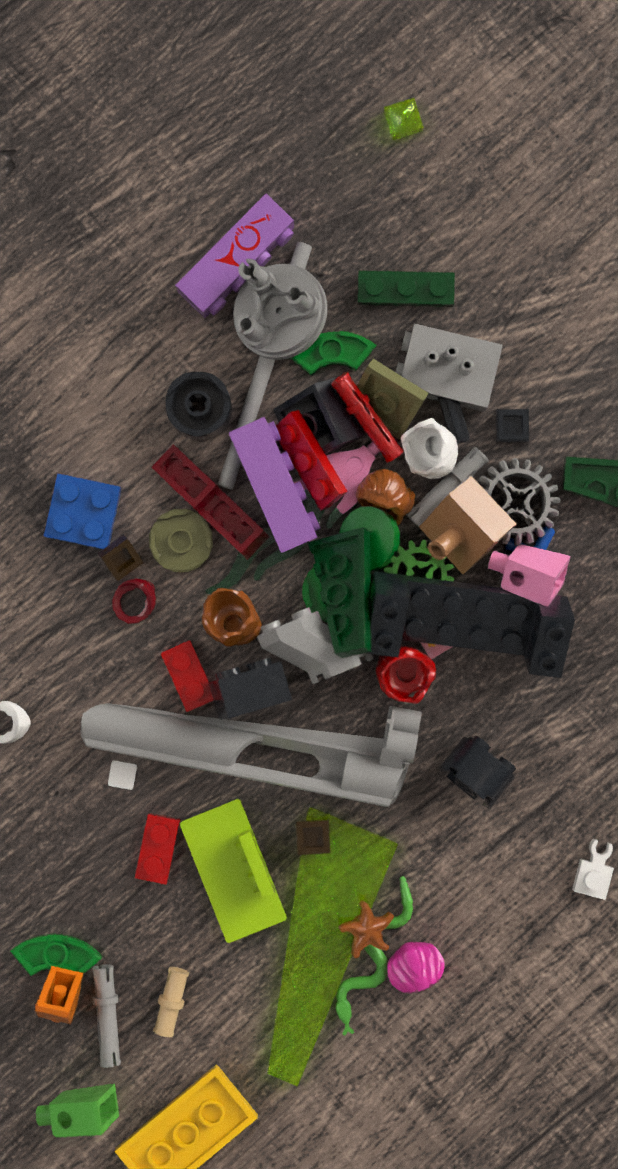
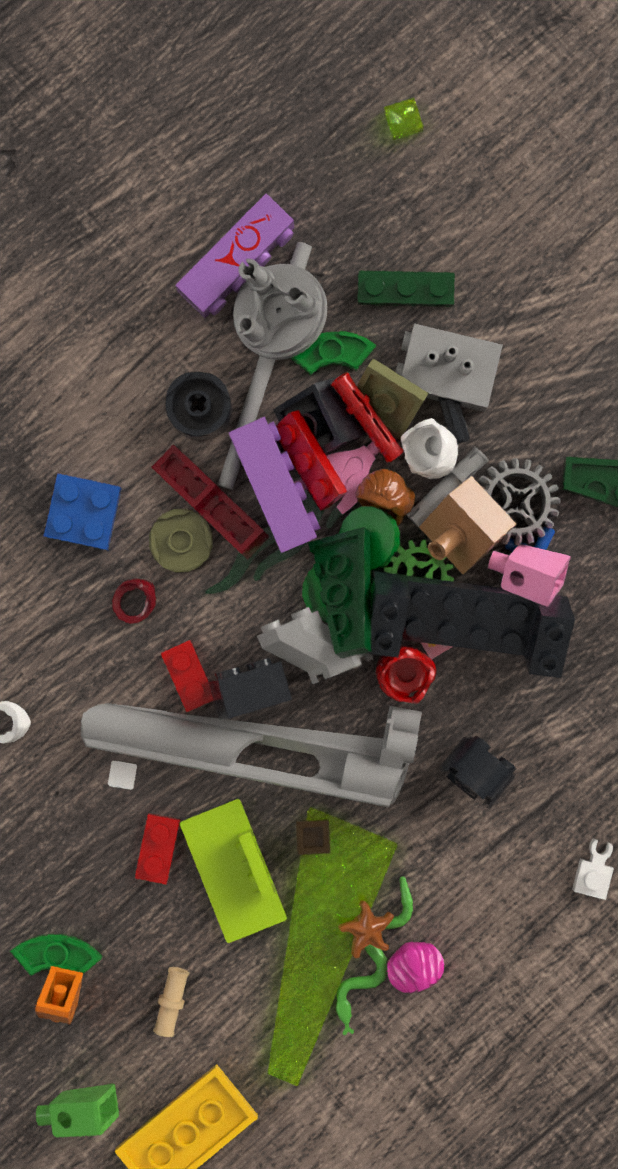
(105, 1002): light grey pin -> none
(120, 557): dark brown plate -> none
(230, 617): dark orange hair -> none
(512, 425): black tile -> none

